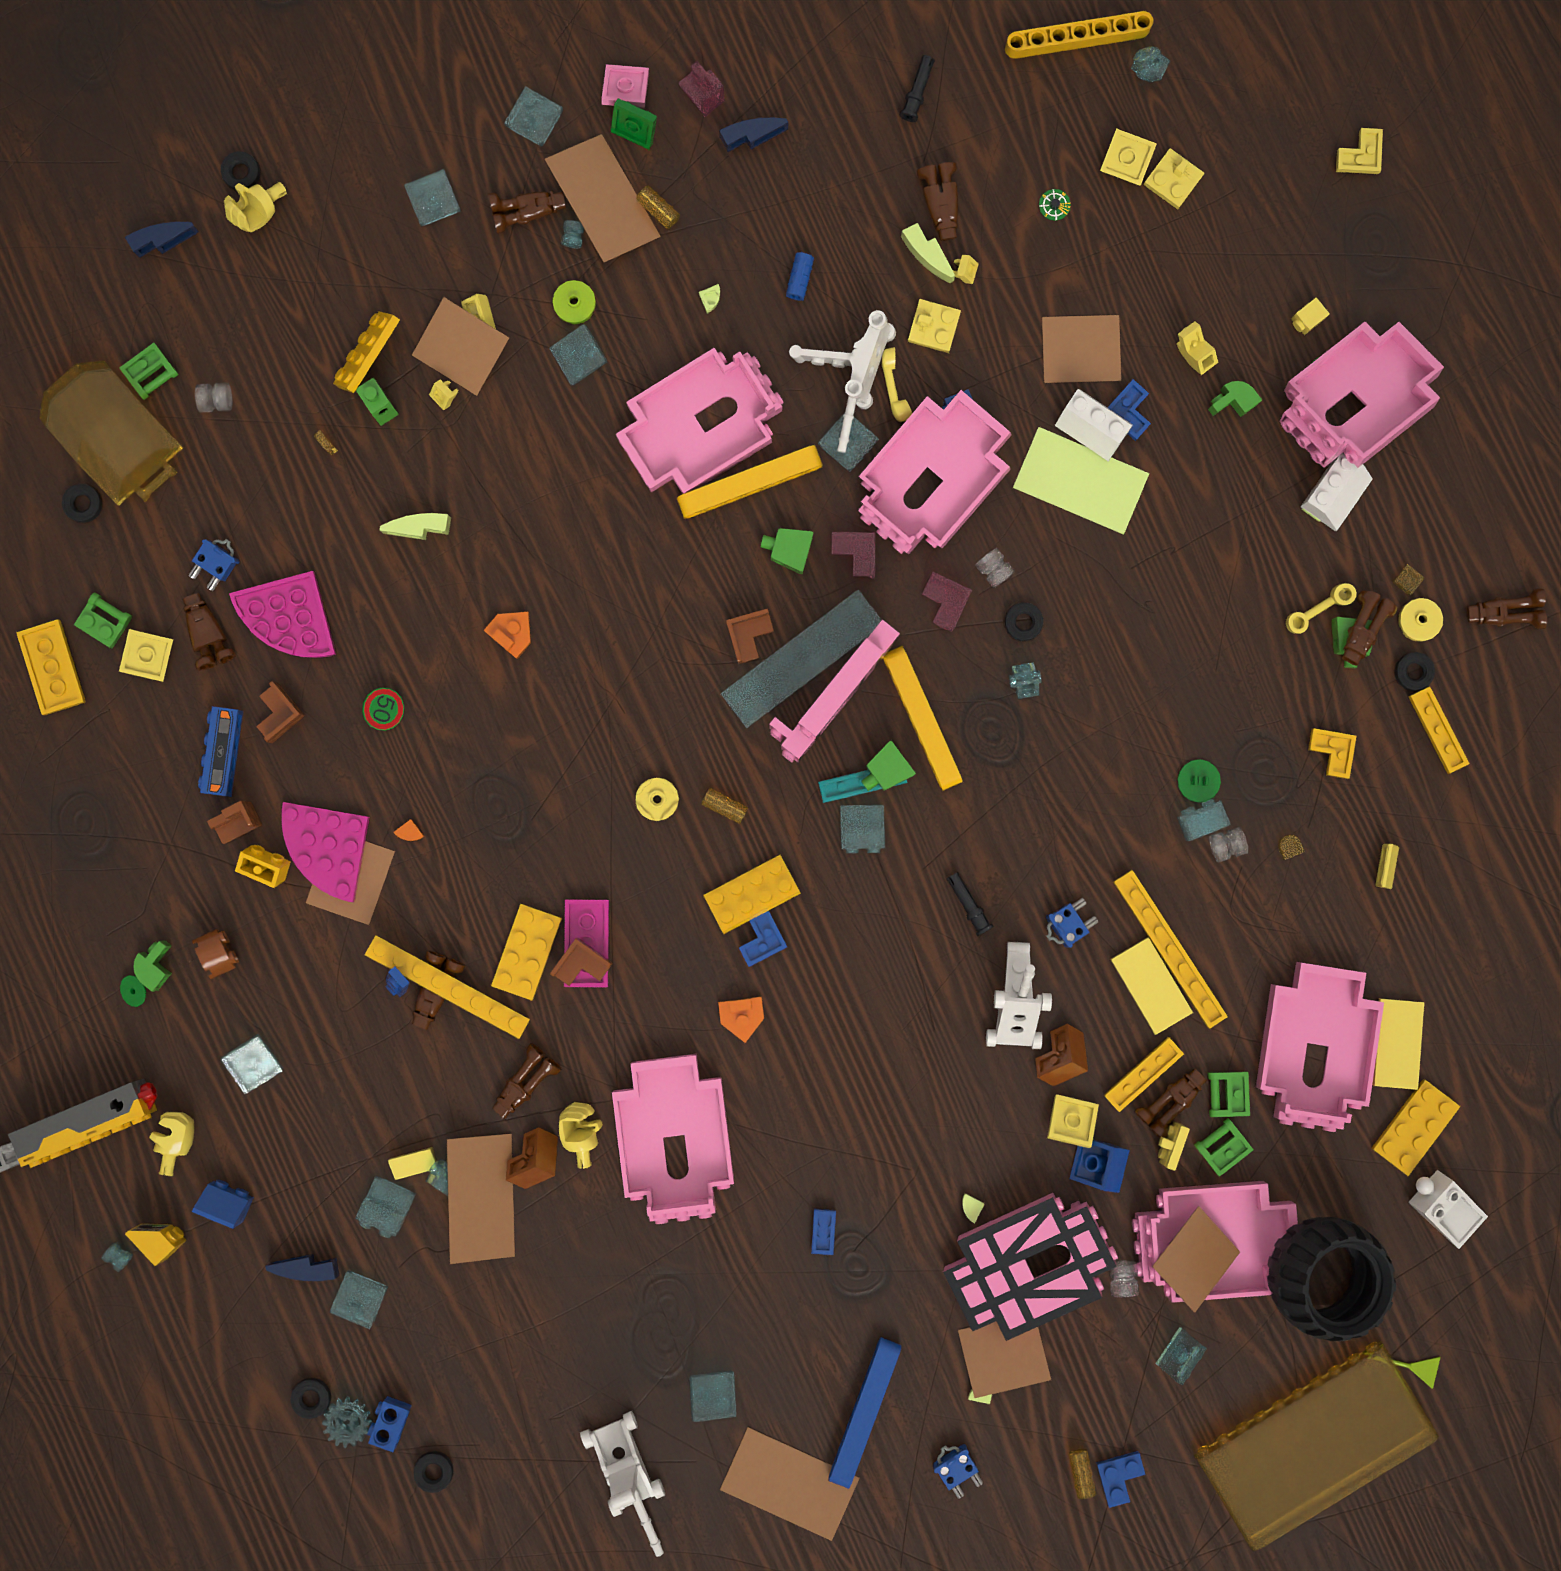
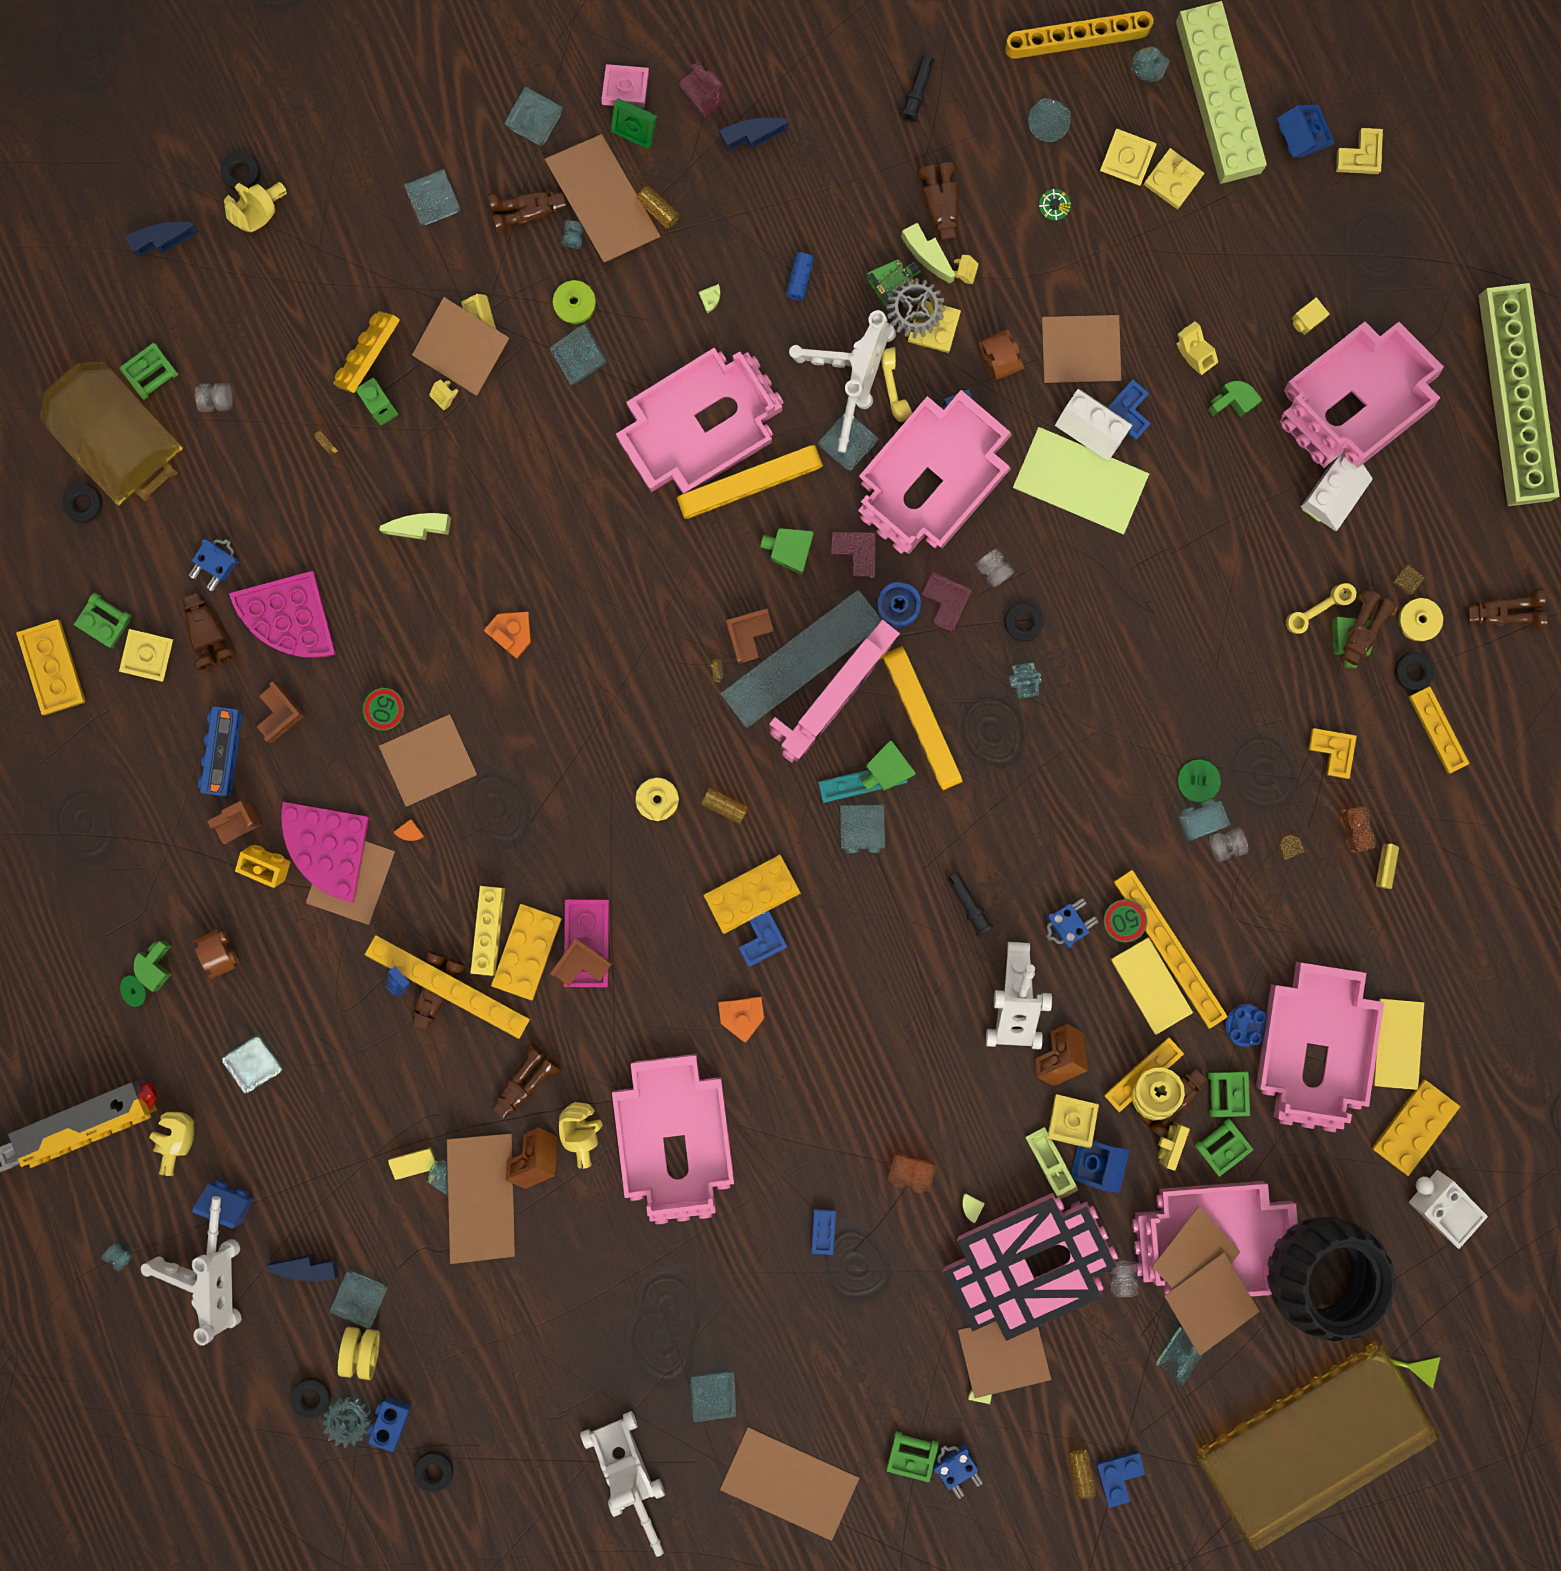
(156, 1240): yellow slope -> none
(208, 1281): none -> white piece
(358, 1353): none -> light yellow wheel
(385, 1207): clear light blue plate -> none
(427, 760): none -> medium nougat piece
(487, 930): none -> light yellow brick
(716, 666): none -> clear yellow tile
(864, 1413): blue beam -> none
(888, 277): none -> bright green torso
(901, 593): none -> blue brick
(909, 1463): none -> bright green plate
(911, 1172): none -> clear orange brick
(926, 293): none -> light grey gear
(1001, 355): none -> dark orange brick
(1049, 120): none -> clear light blue dish
(1051, 1163): none -> yellowish green slope
(1125, 920): none -> piece
(1165, 1083): none -> light yellow wheel
(1211, 1304): none -> medium nougat piece
(1221, 92): none -> yellowish green brick
(1245, 1025): none -> blue dish
(1305, 130): none -> blue slope
(1359, 835): none -> clear orange brick
(1518, 394): none -> yellowish green brick

